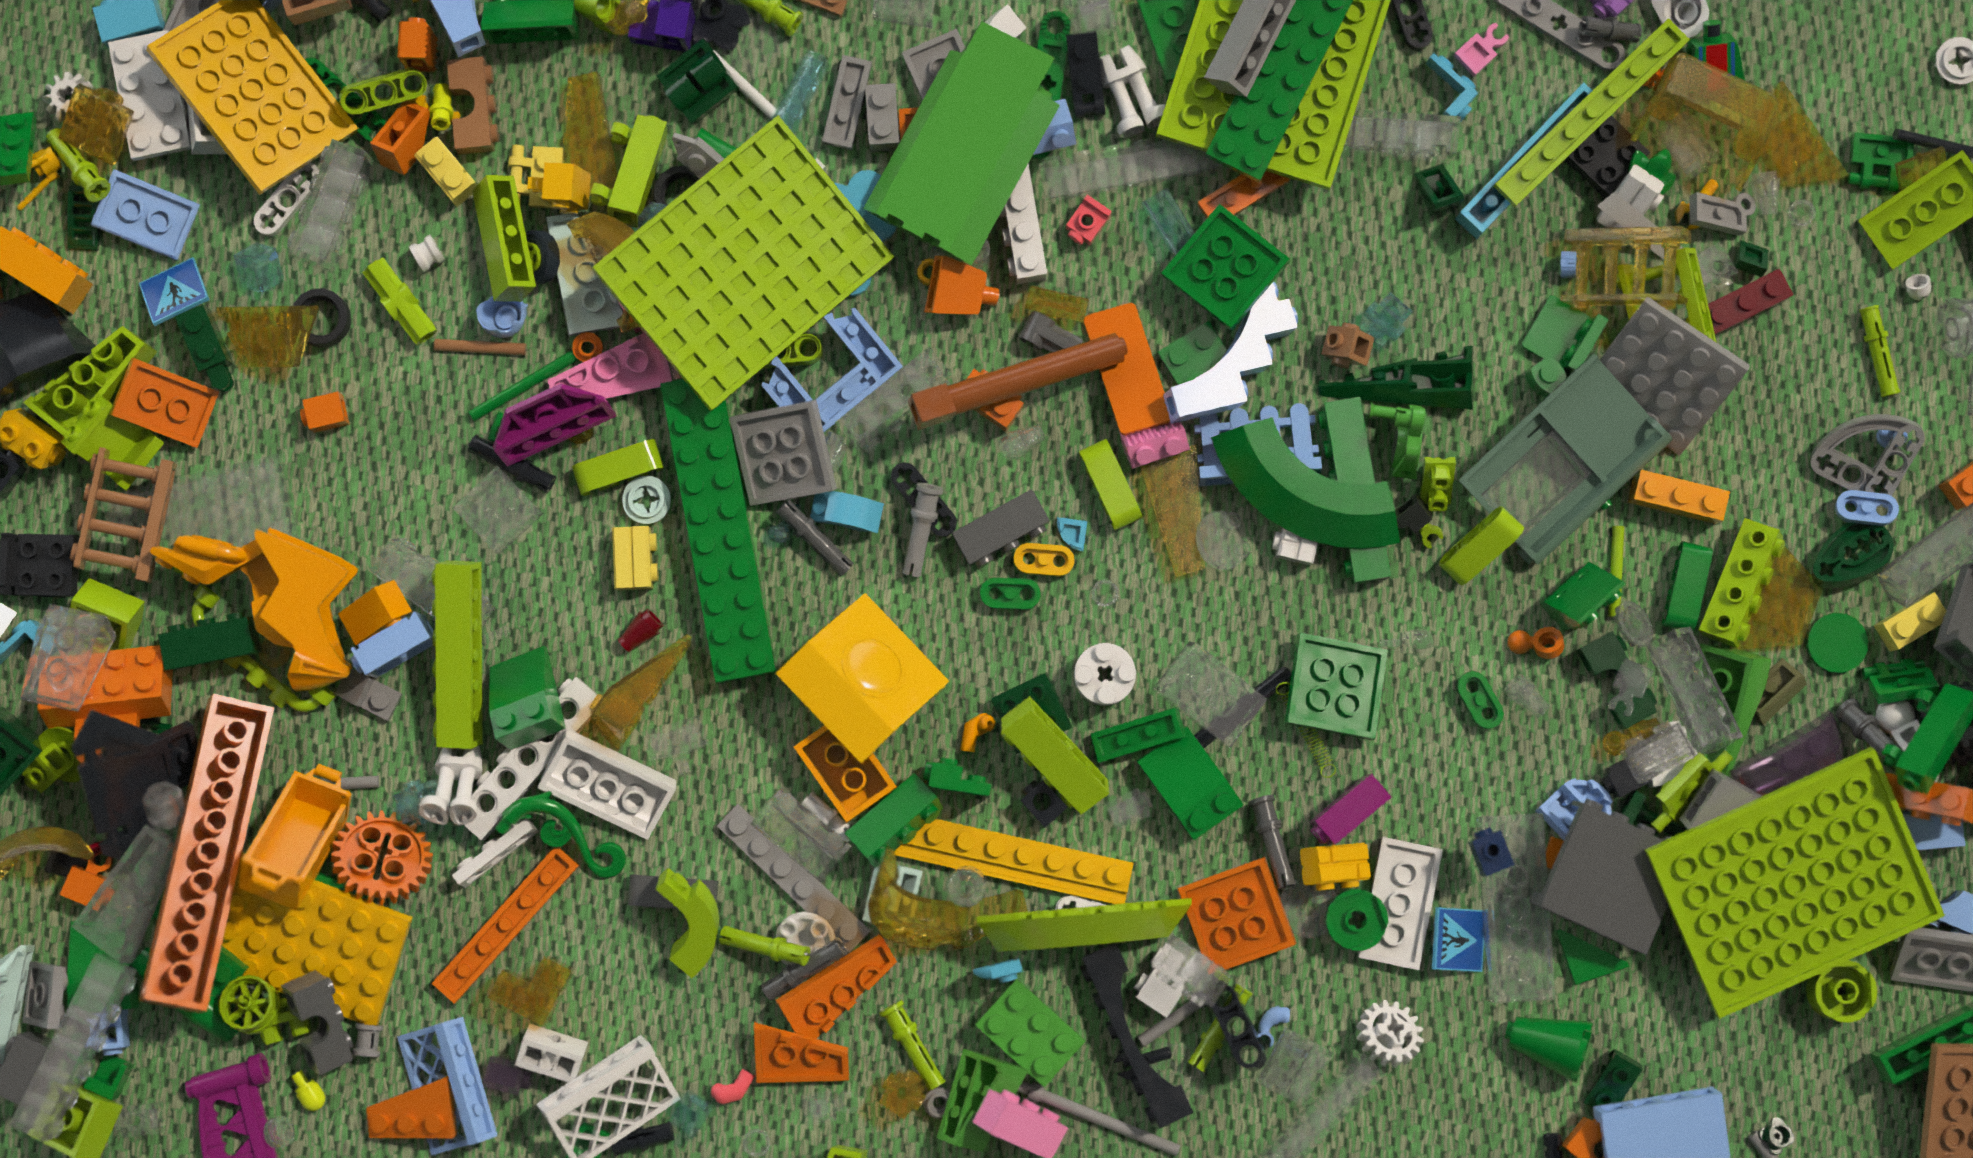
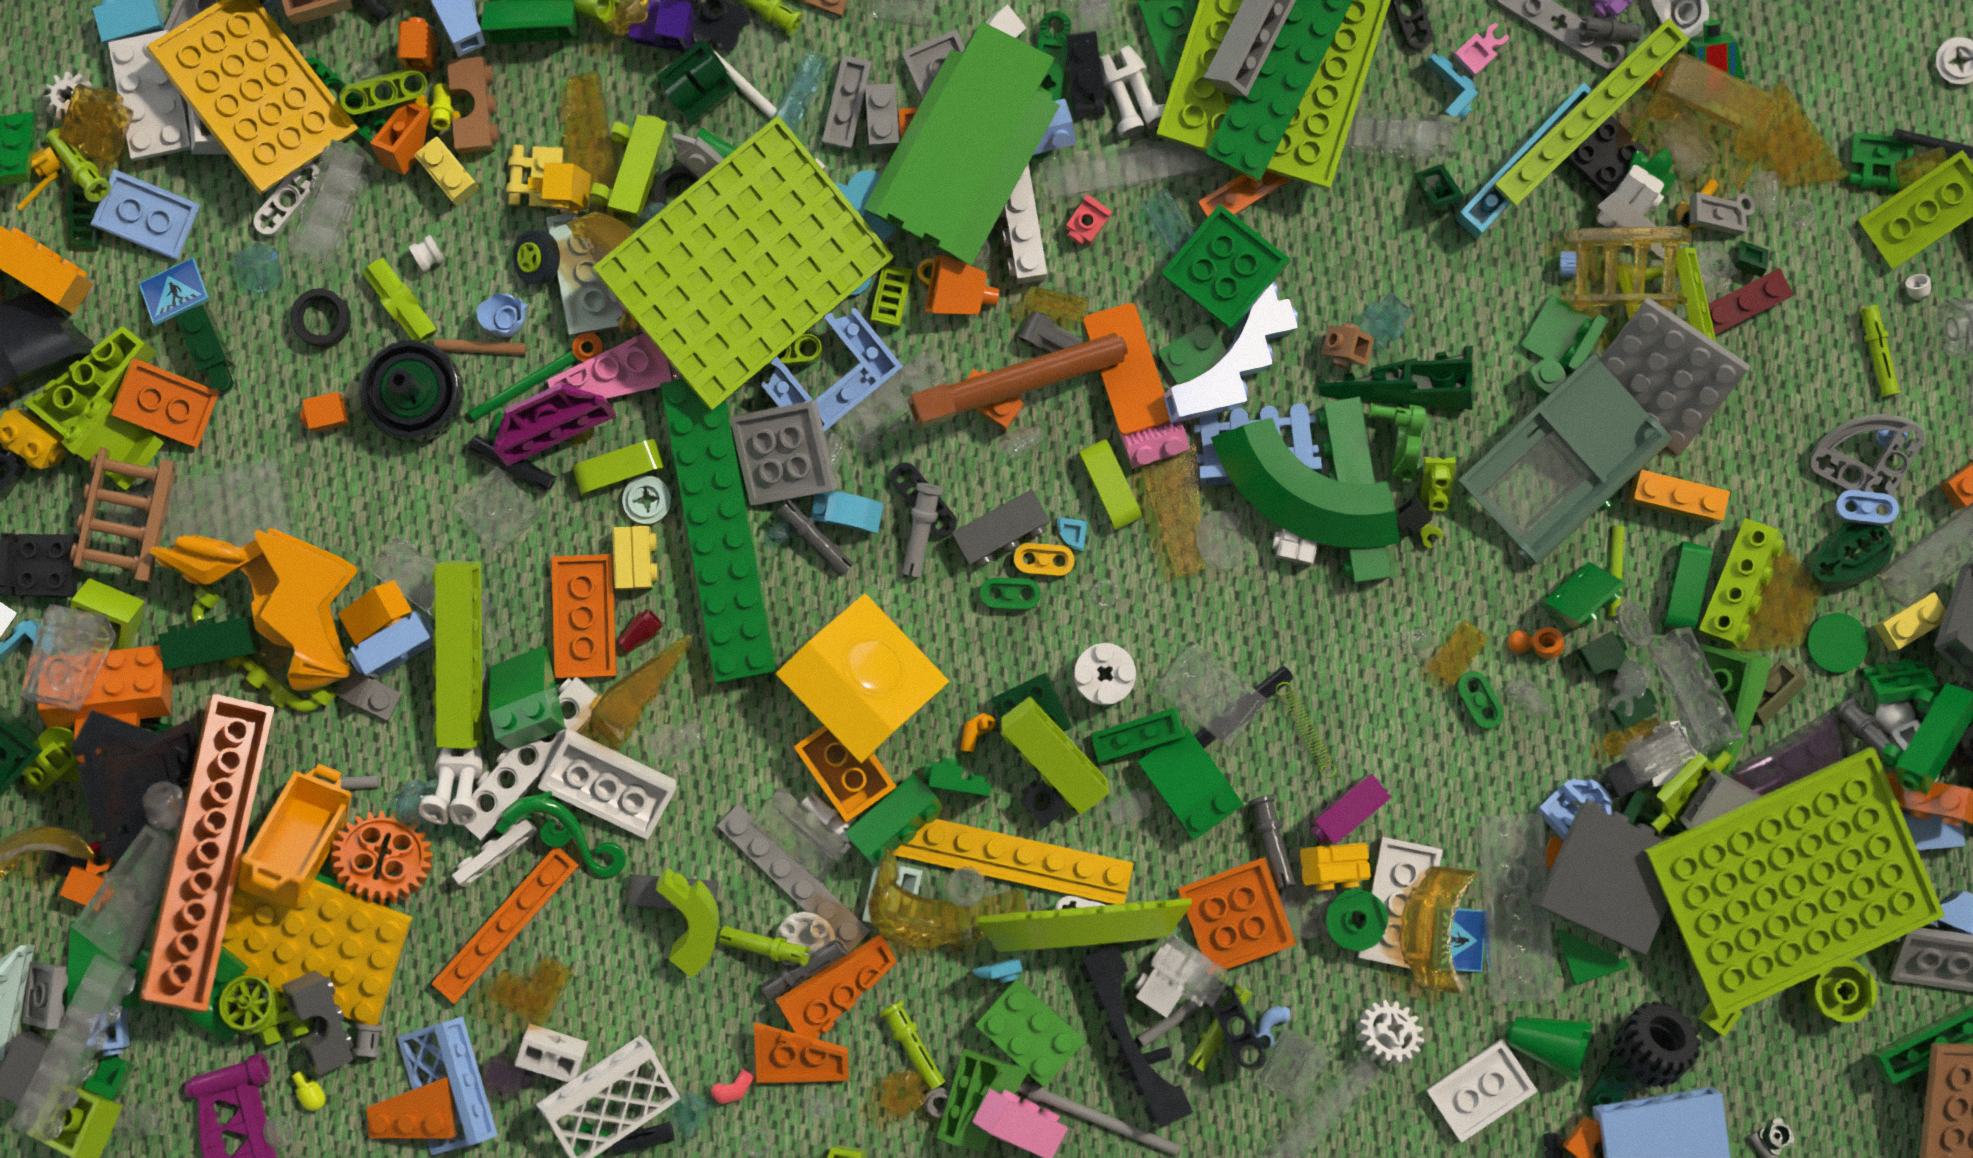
(269, 333): clear yellow wing -> none
(412, 391): none -> black wheel
(504, 238): lime brick -> none
(584, 616): none -> orange plate
(885, 319): none -> lime slope
(1336, 686): plate -> none
(1428, 927): none -> clear yellow windscreen
(1458, 652): none -> clear yellow plate
(1481, 545): lime beam -> none
(1481, 1090): none -> white plate
(1490, 851): dark blue brick -> none
(1675, 1039): none -> black tyre
(1720, 1026): none -> lime plate

